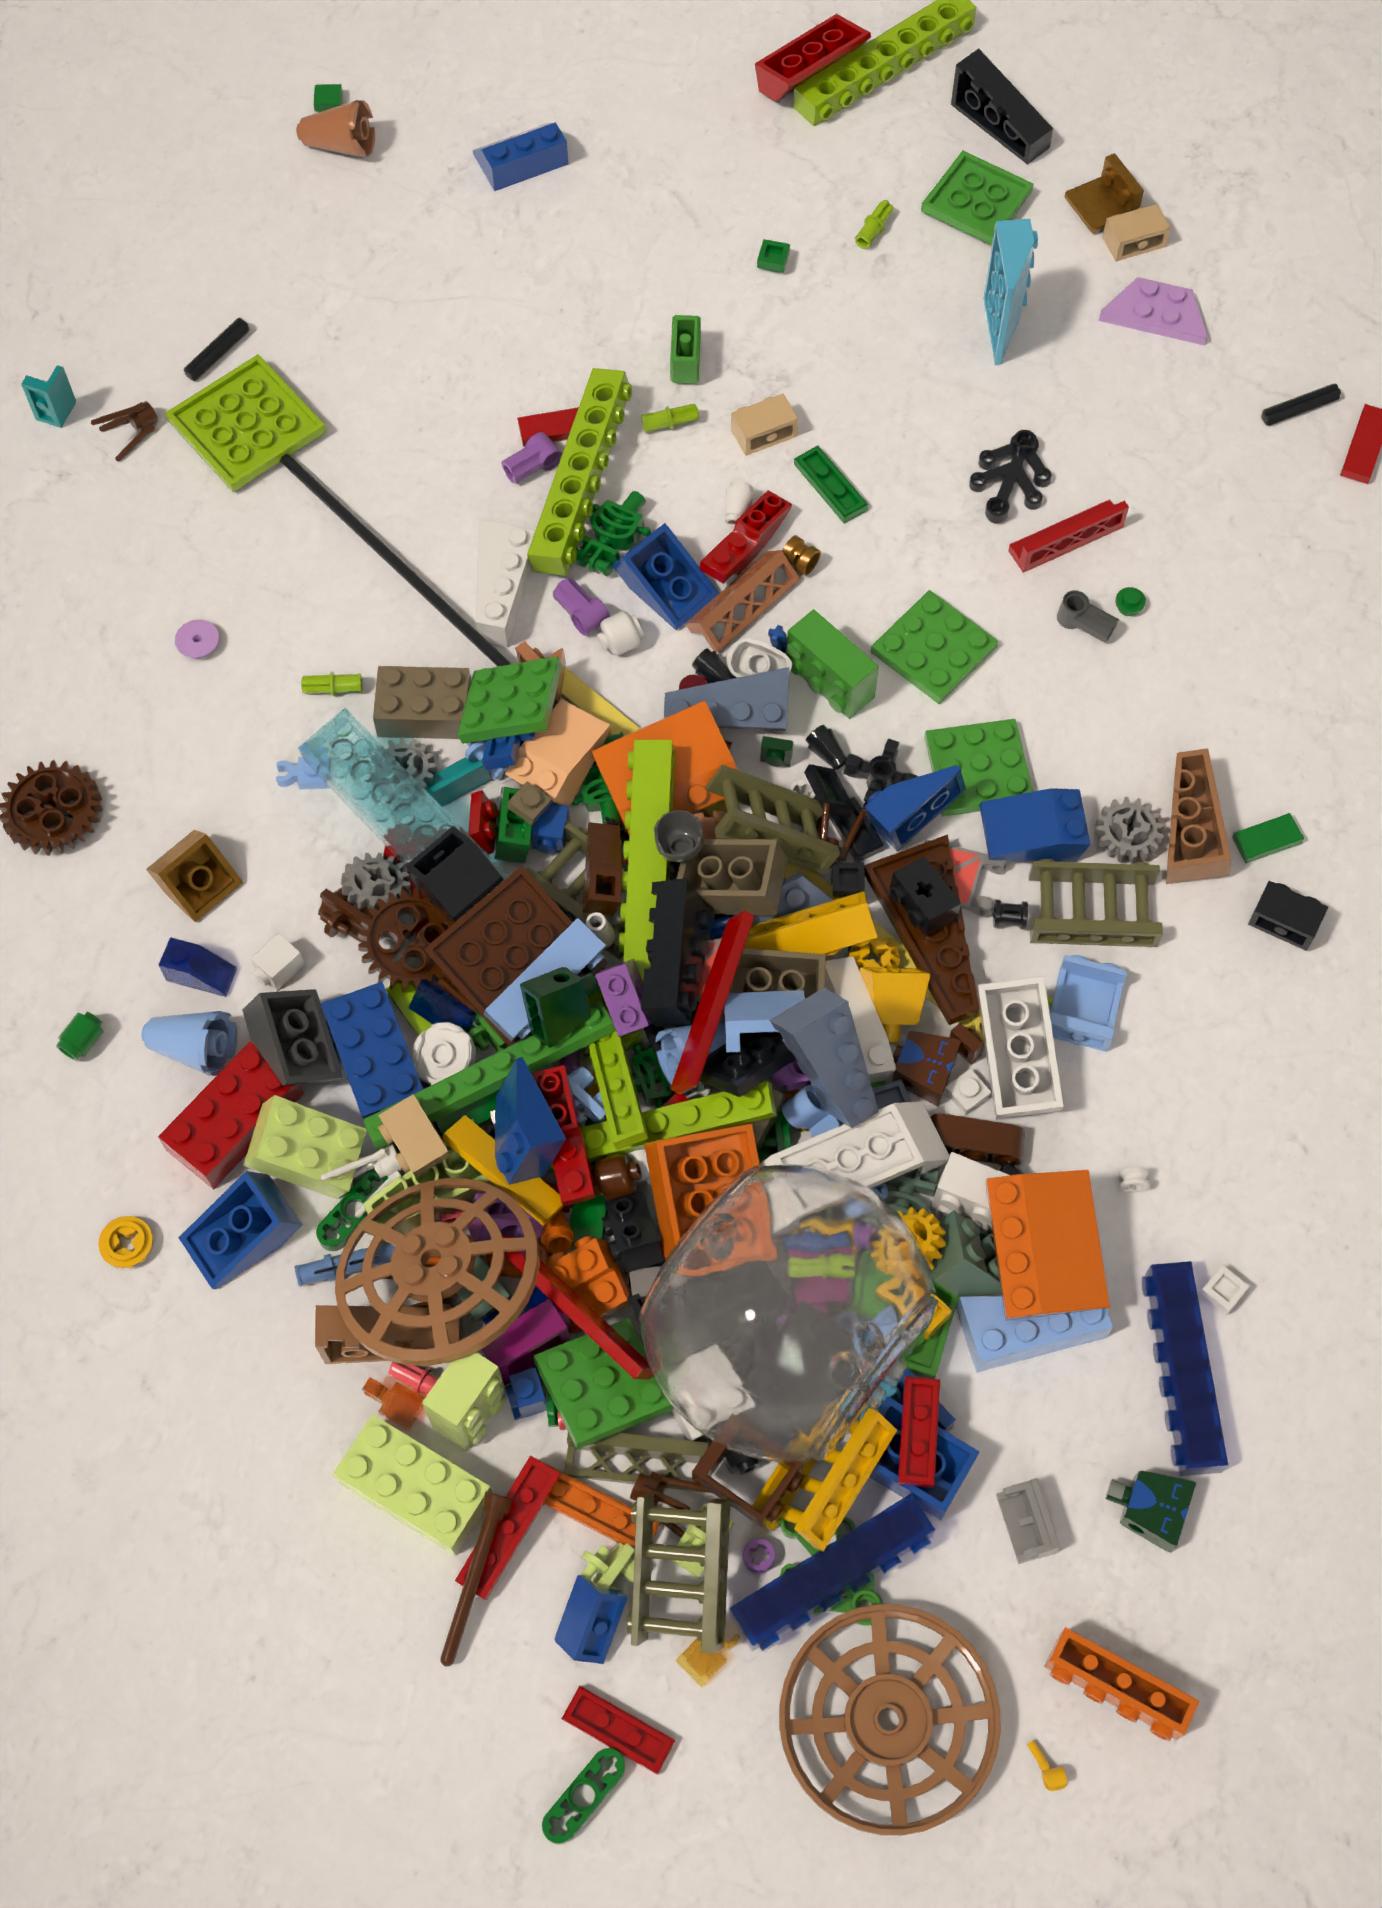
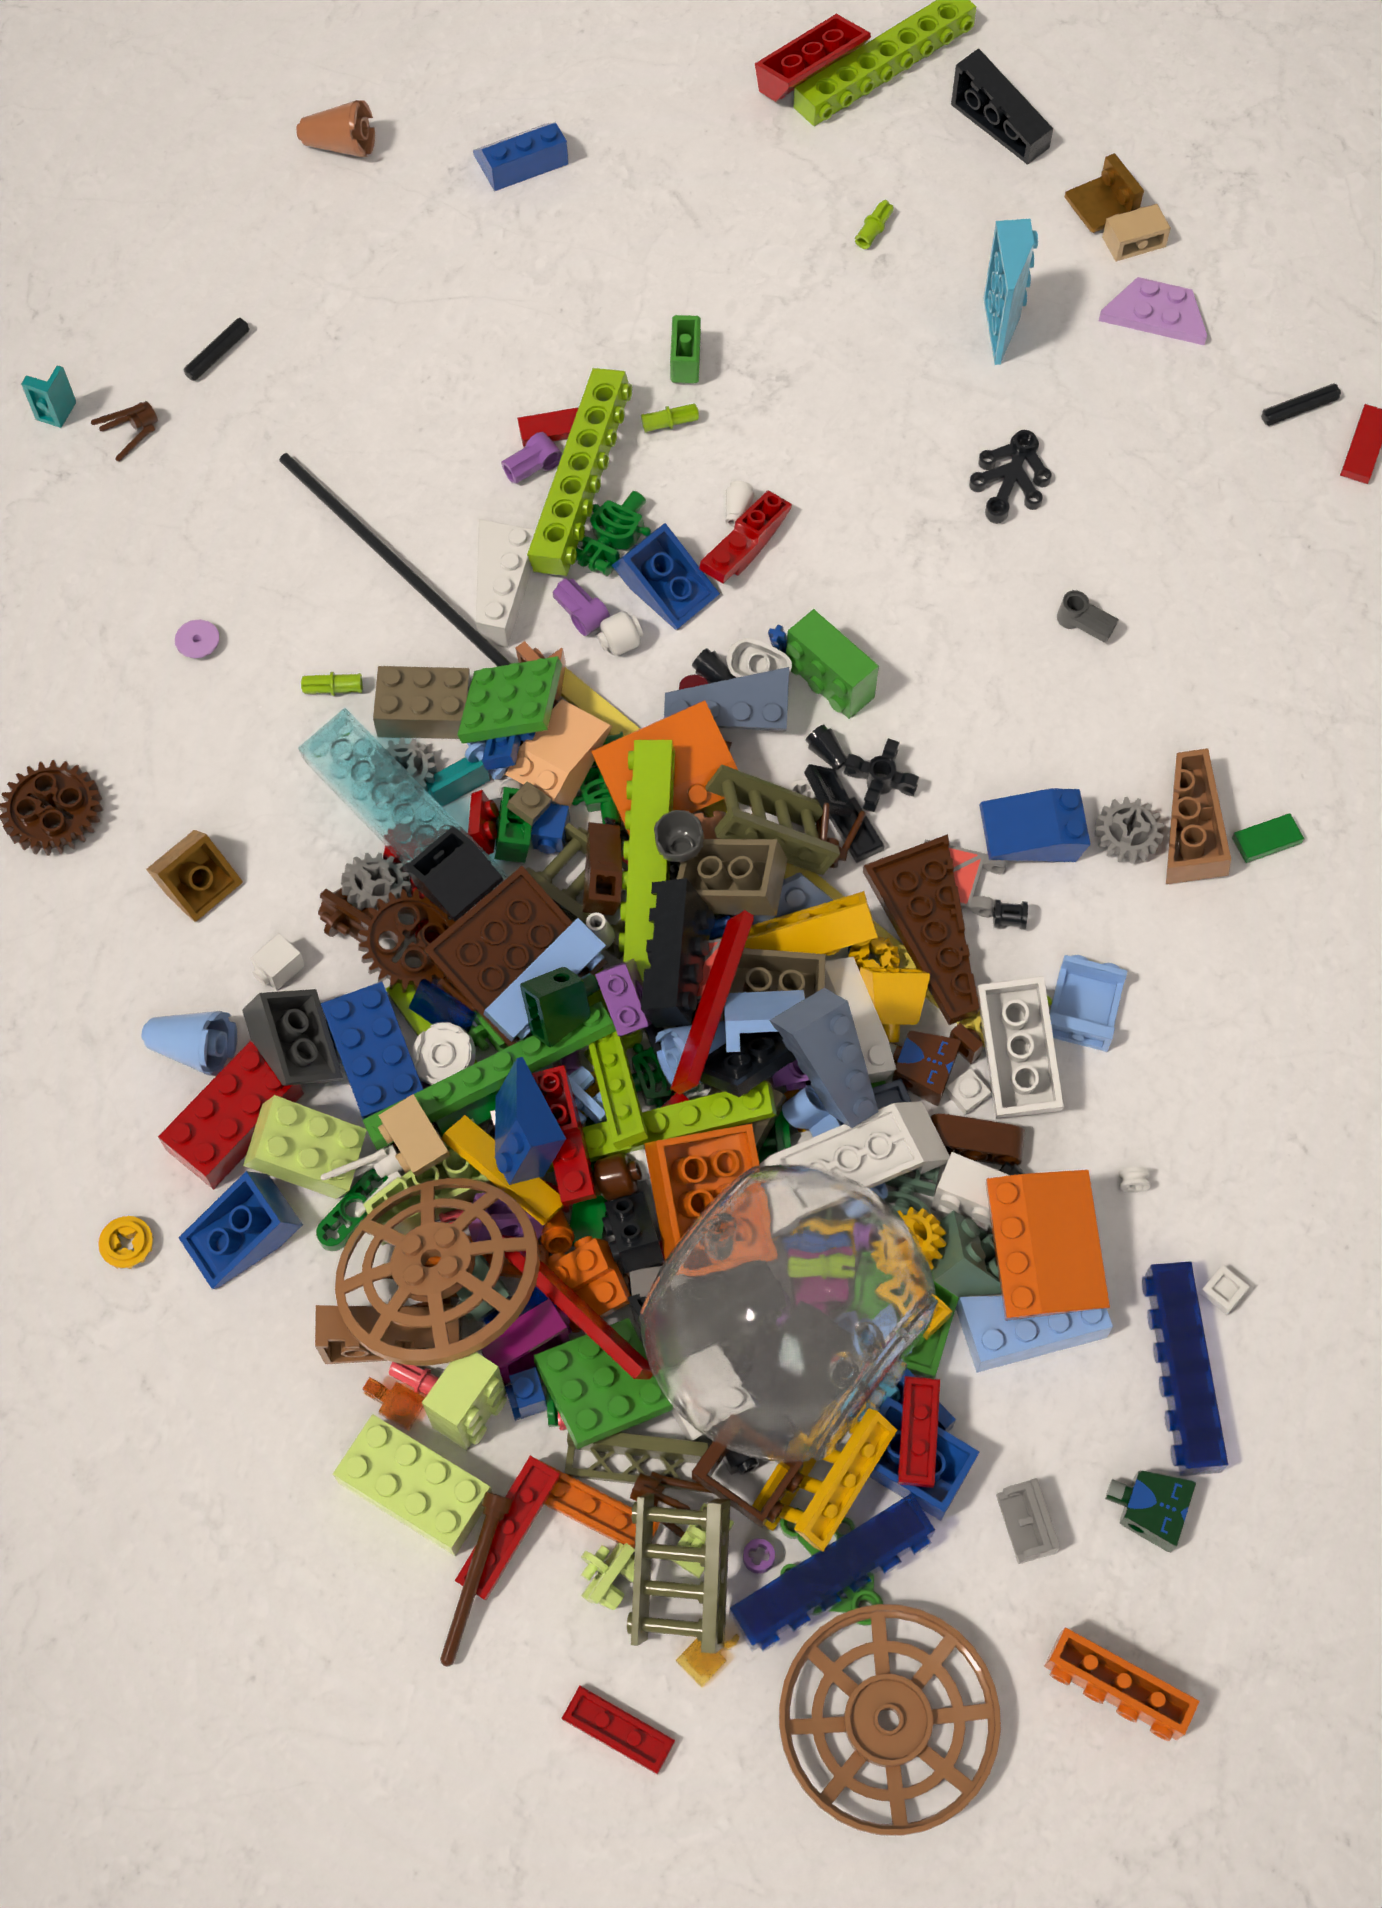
(80, 1035): green brick -> none
(196, 967): clear blue slope -> none
(245, 422): lime plate -> none
(299, 773): light blue plate -> none
(306, 1272): medium blue pin -> none
(327, 96): green tile -> none
(558, 1812): green beam -> none
(590, 1621): blue panel -> none
(734, 594): nougat fence -> none
(764, 424): tan brick -> none
(773, 255): green plate -> none
(776, 751): dark green plate -> none
(801, 555): pearl gold wheel -> none
(831, 484): green tile -> none
(847, 878): black panel -> none
(912, 804): blue slope -> none
(924, 896): black brick -> none
(934, 646): bright green plate -> none
(976, 196): bright green plate -> none
(988, 758): bright green plate -> none
(1053, 1778): yellow hand -> none
(1068, 534): red fence -> none
(1095, 932): olive fence -> none
(1130, 601): green plate -> none
(1288, 915): black brick -> none

